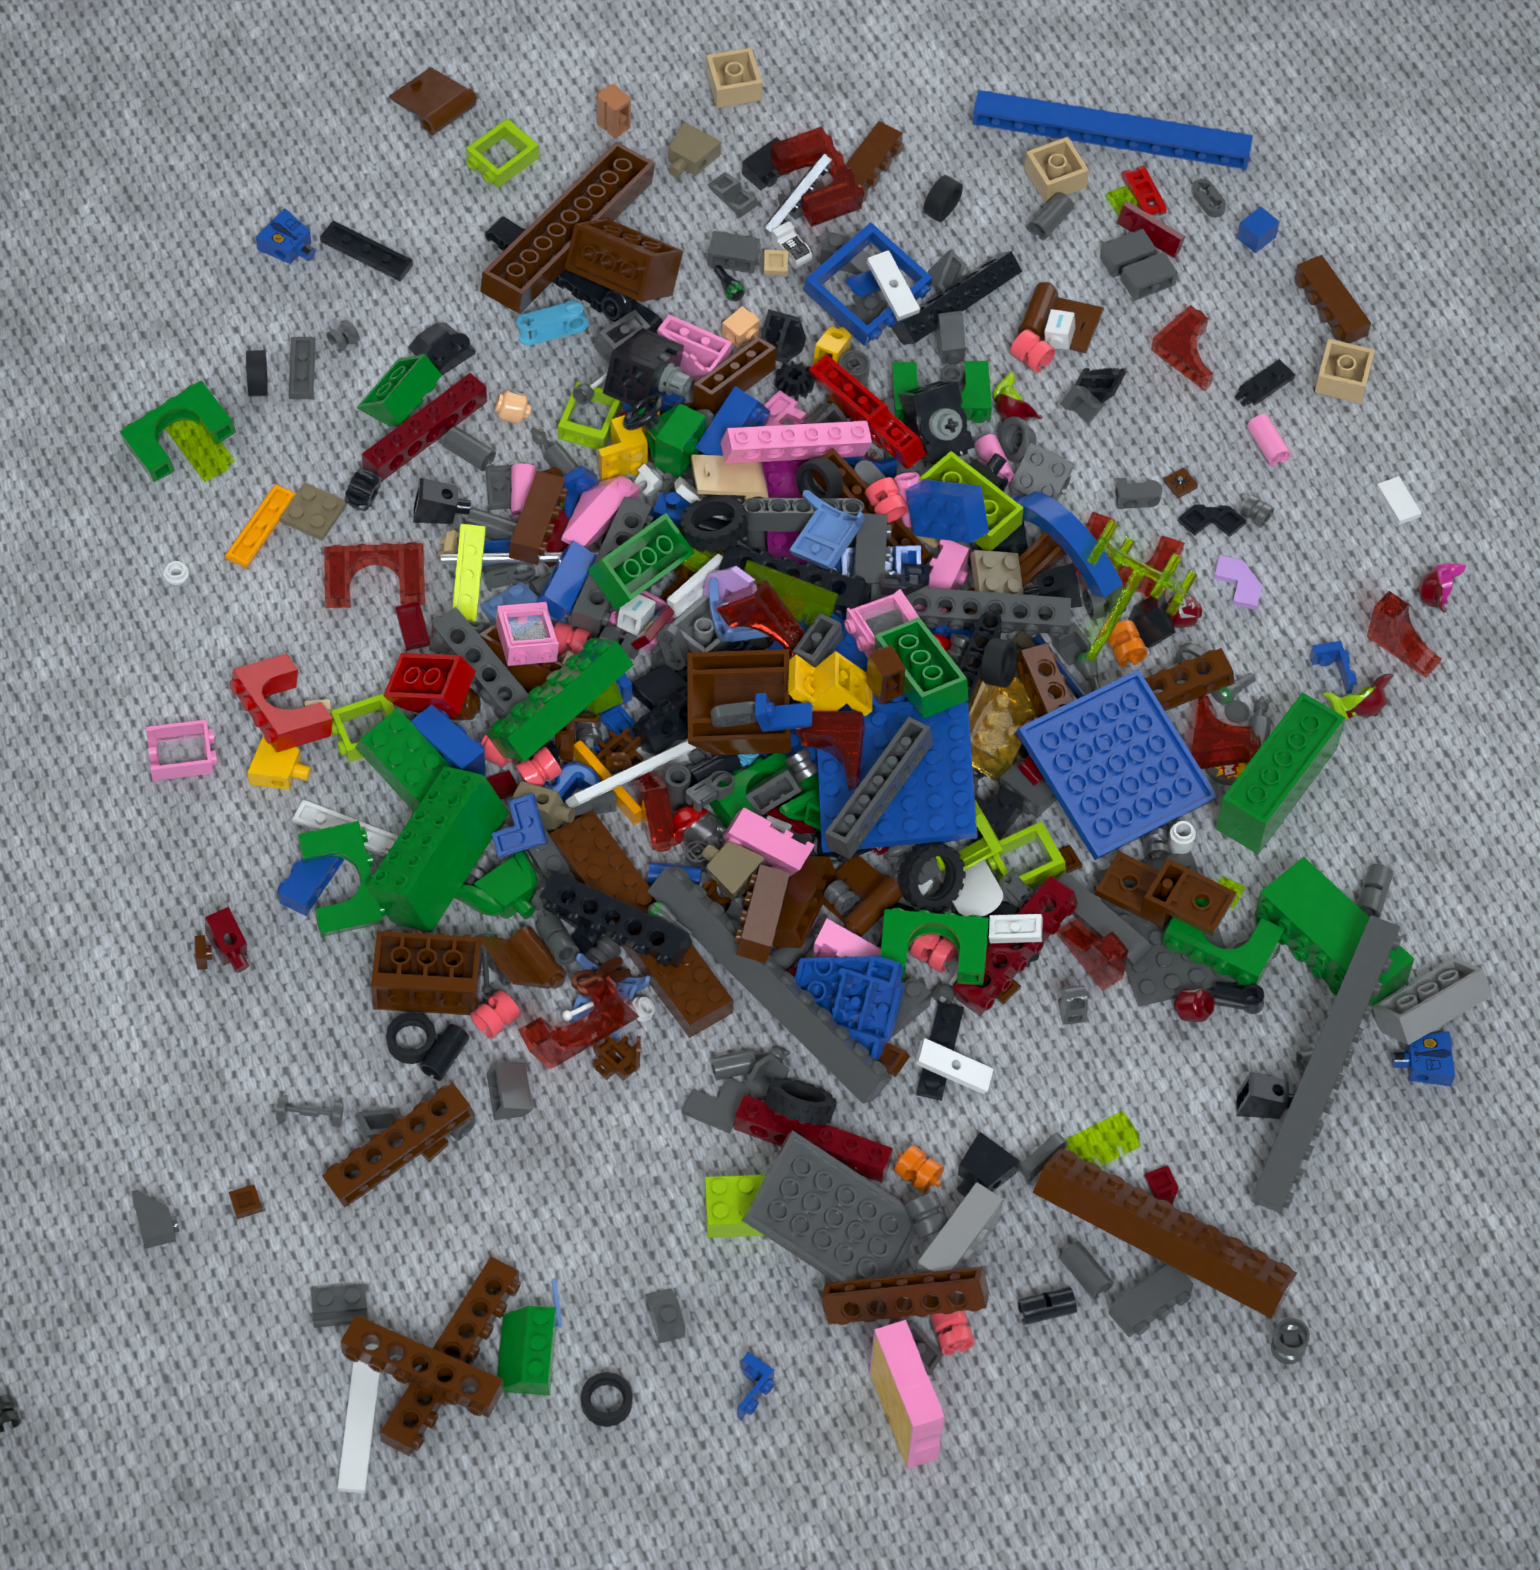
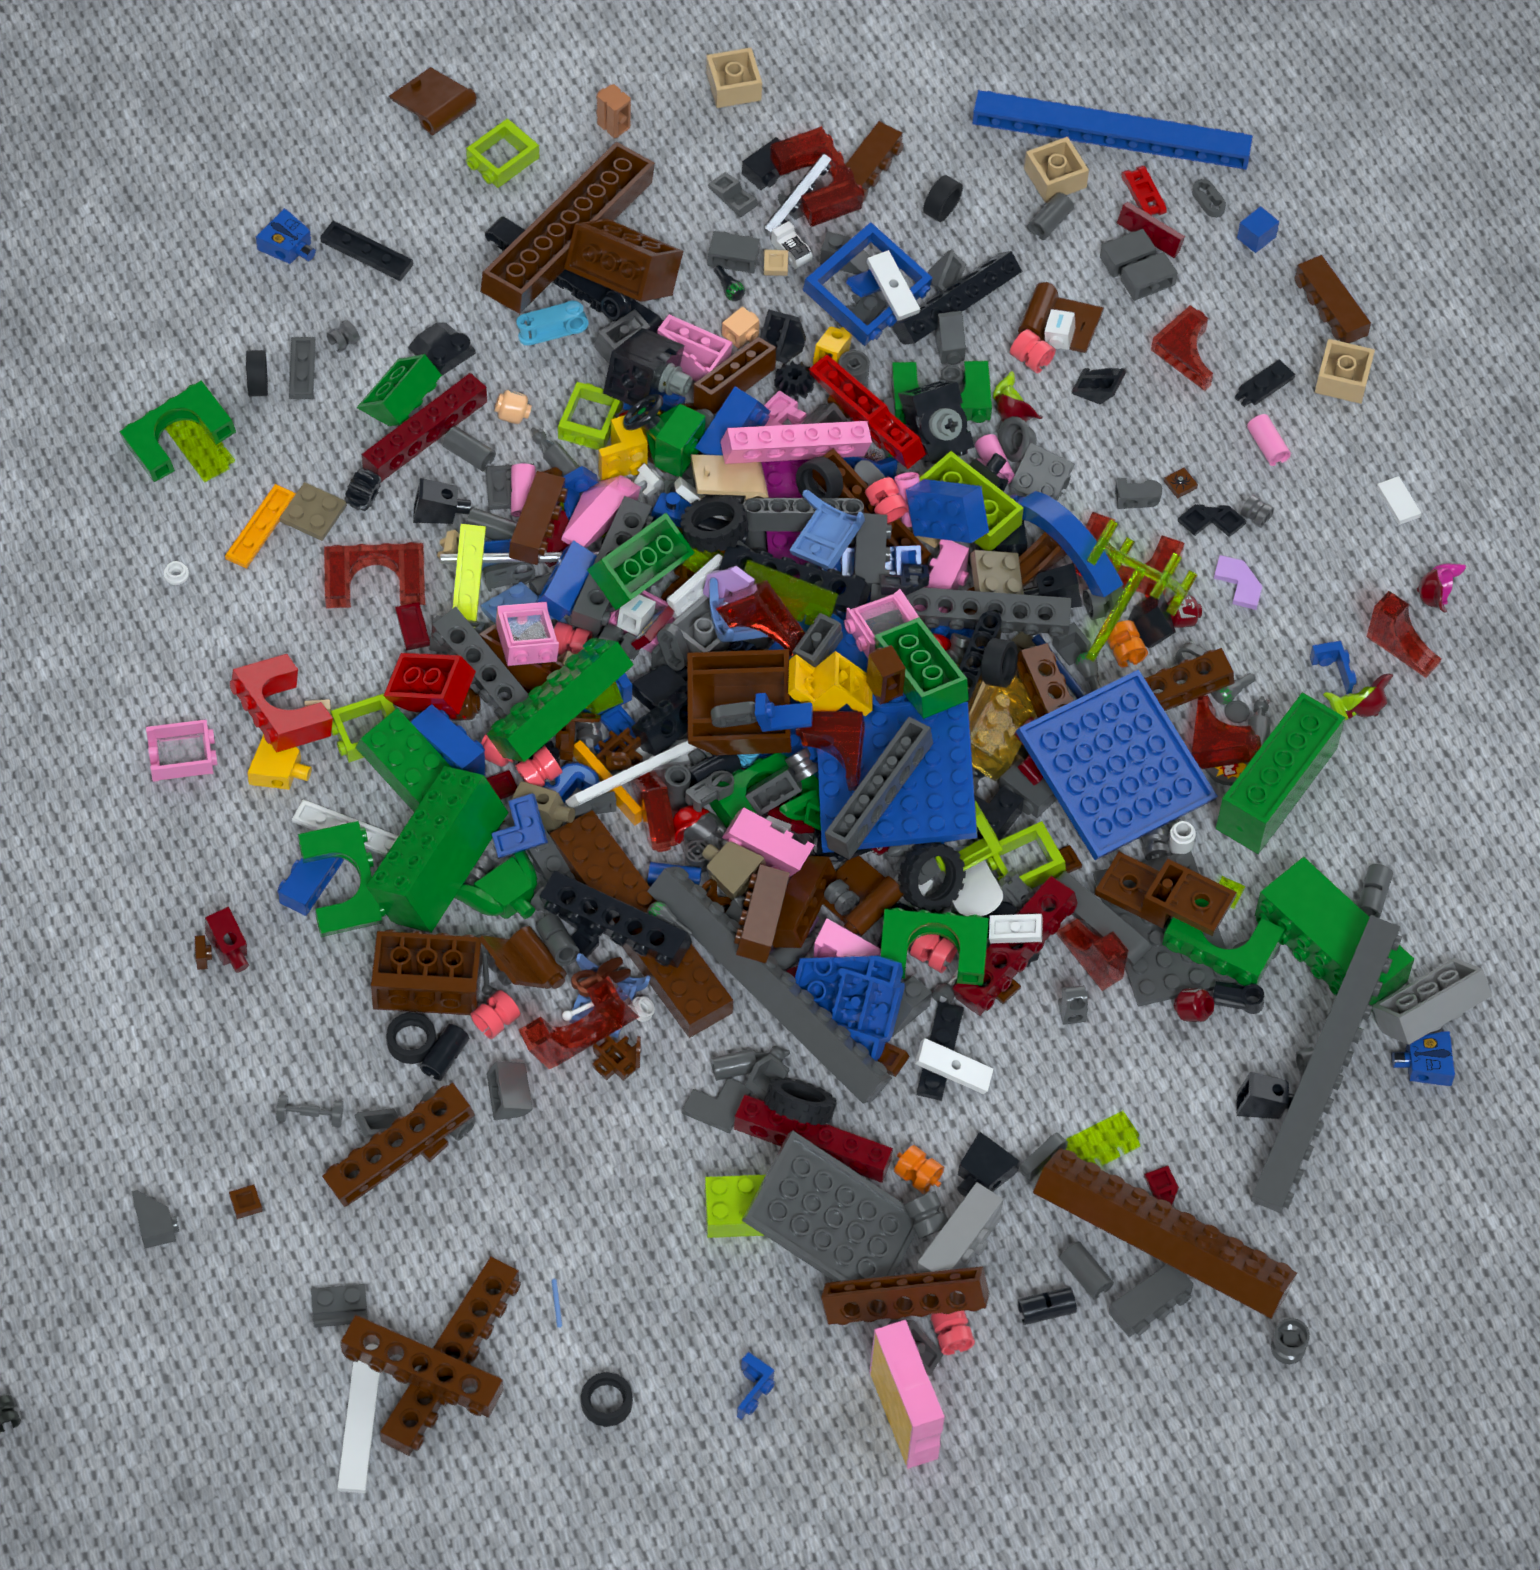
(527, 1350): green slope -> none
(587, 389): dark grey hinge -> none
(604, 950): flat silver wheel -> none
(666, 1315): dark grey slope -> none
(692, 151): dark tan torso -> none
(1082, 402): dark grey panel -> none
(1119, 197): clear neon green tile -> none

